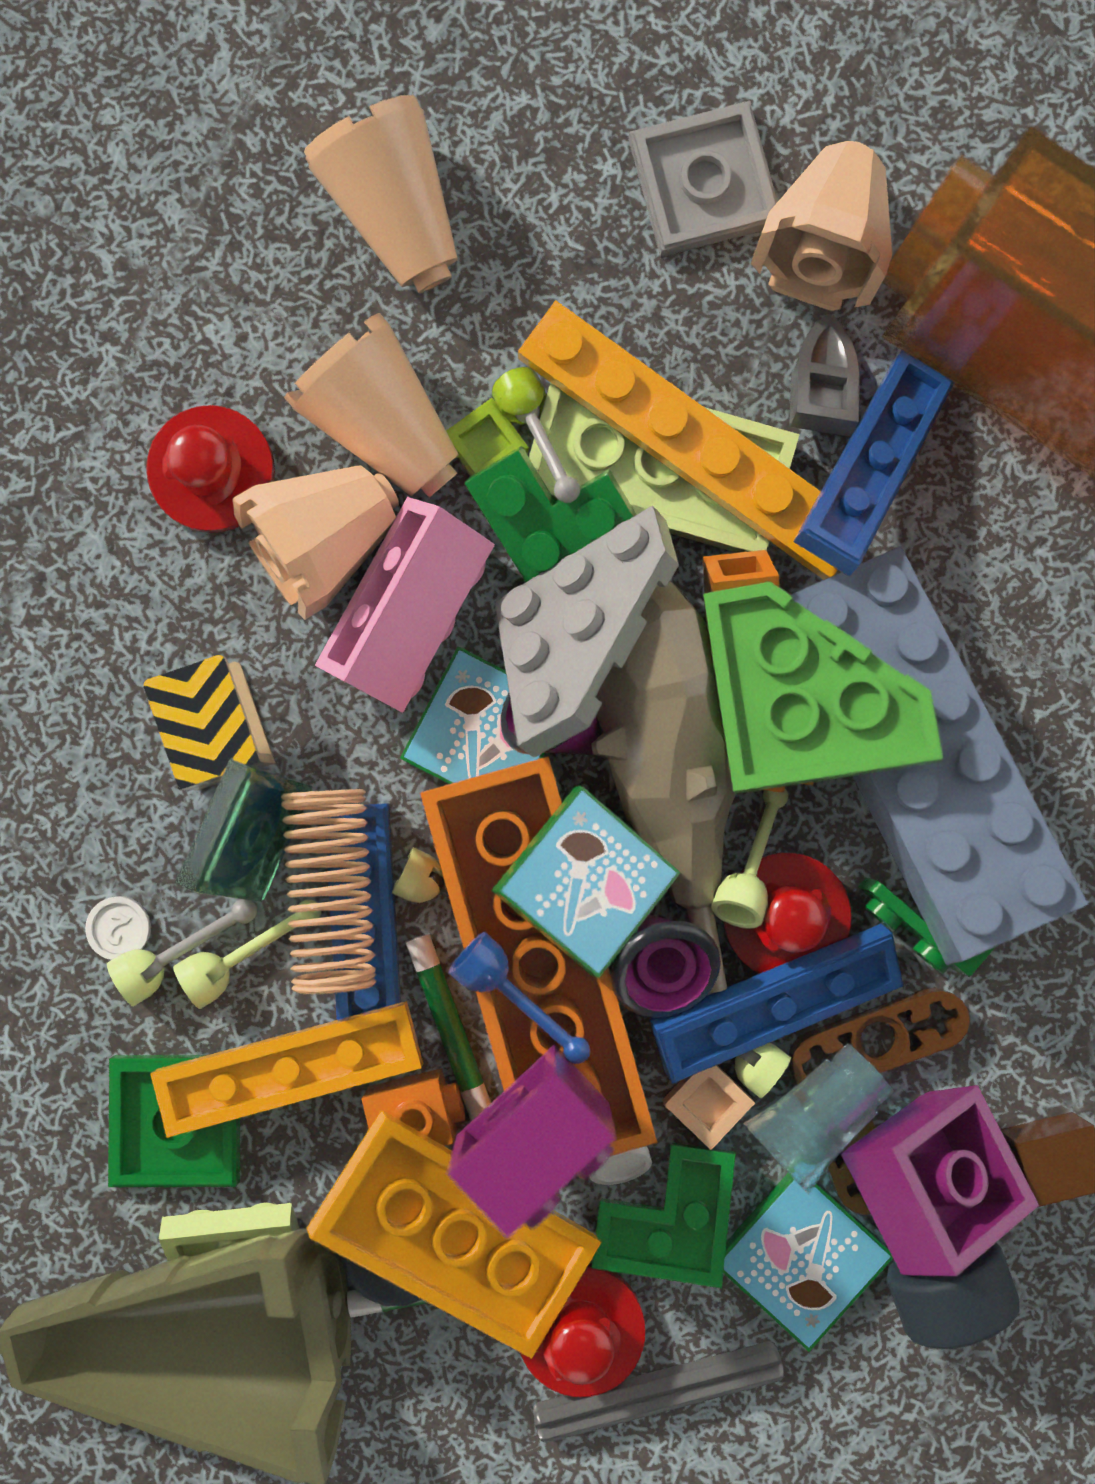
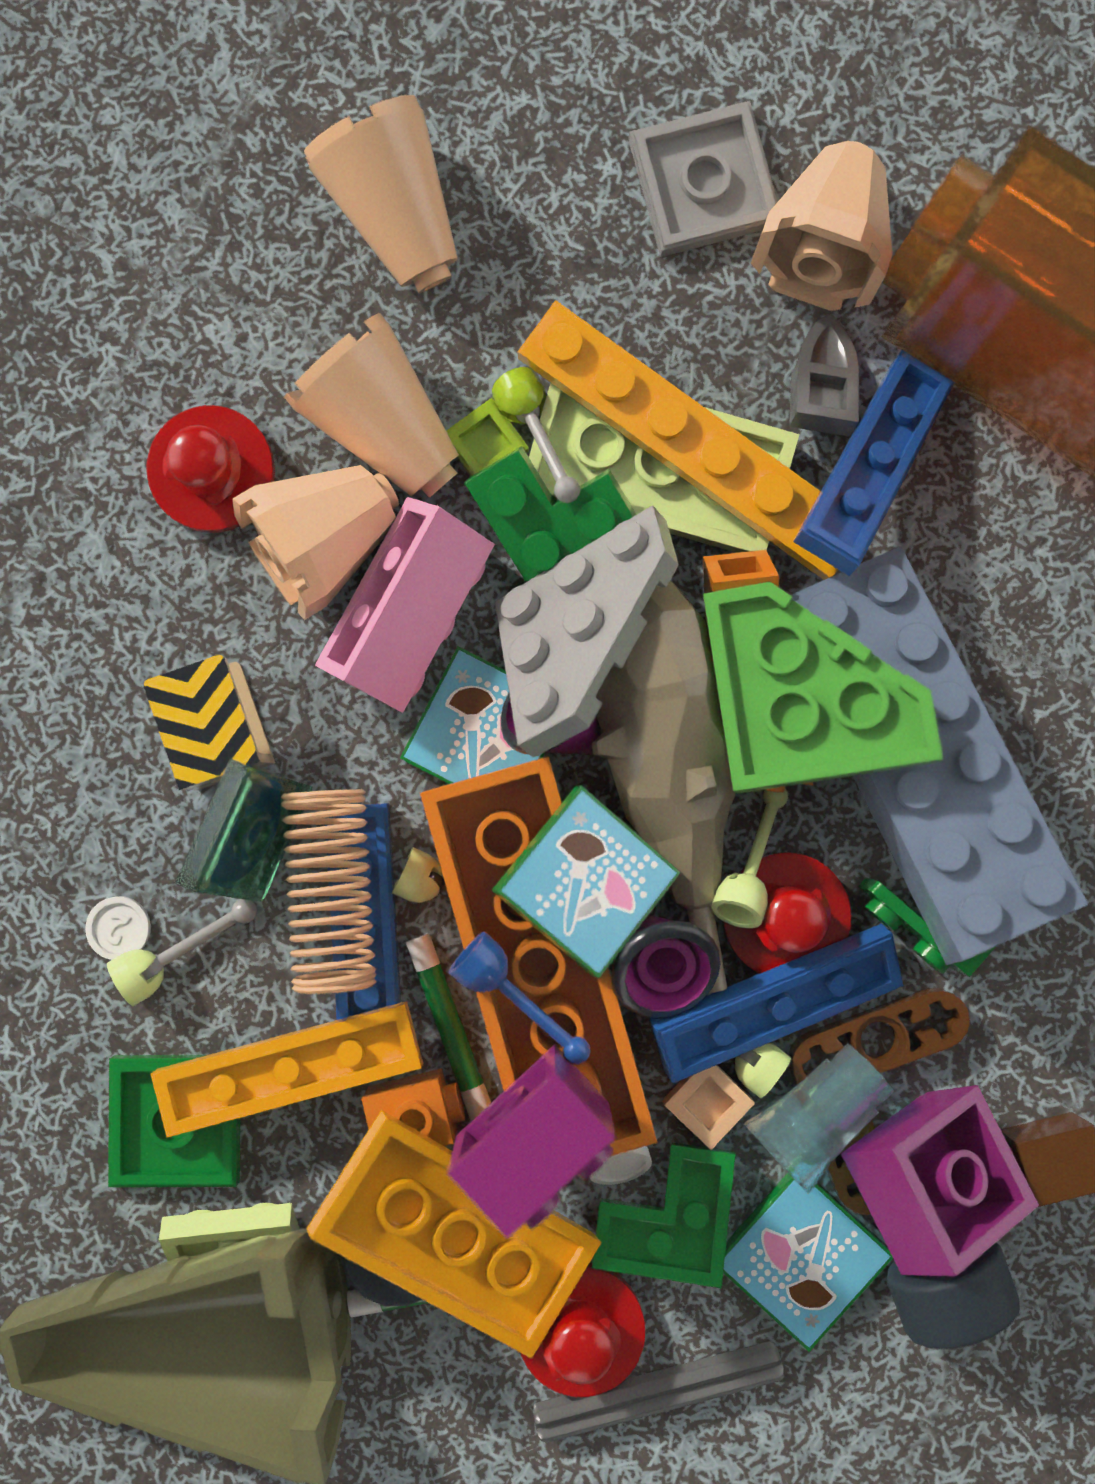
(208, 975): yellowish green hinge -> none

